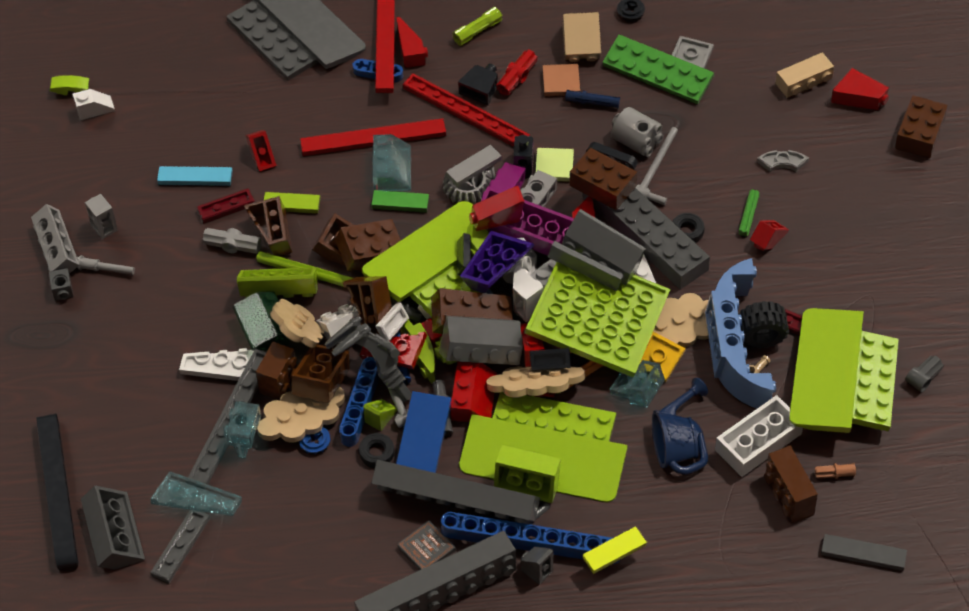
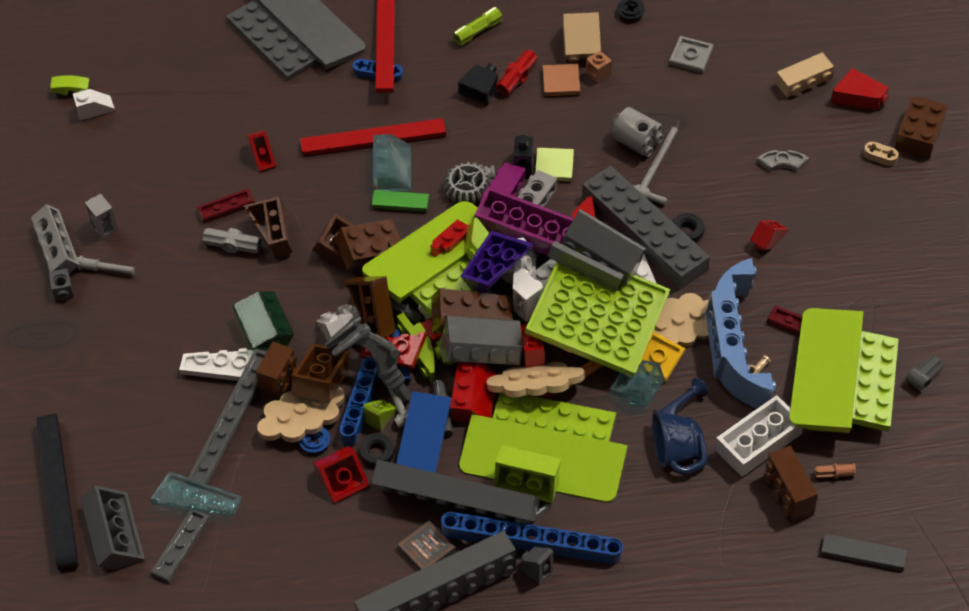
(194, 175): medium azure tile -> none
(242, 426): clear light blue brick -> none
(281, 281): lime slope -> none
(284, 263): lime axle -> none
(297, 202): lime tile -> none
(297, 323): tan plate -> none
(341, 474): none -> red slope
(392, 321): white tile -> none
(411, 45): red slope -> none
(449, 238): none -> red hinge
(462, 109): red tile -> none
(463, 253): tile -> none
(473, 165): light grey tile -> none
(498, 210): red slope -> none
(550, 359): black tile -> none
(595, 99): dark blue pin -> none
(598, 66): none -> nougat brick
(603, 178): reddish brown brick -> none
(614, 550): neon yellow tile -> none
(618, 156): black beam -> none
(658, 69): bright green plate -> none
(749, 213): bright green axle -> none
(764, 324): black tyre -> none
(881, 153): none -> tan beam

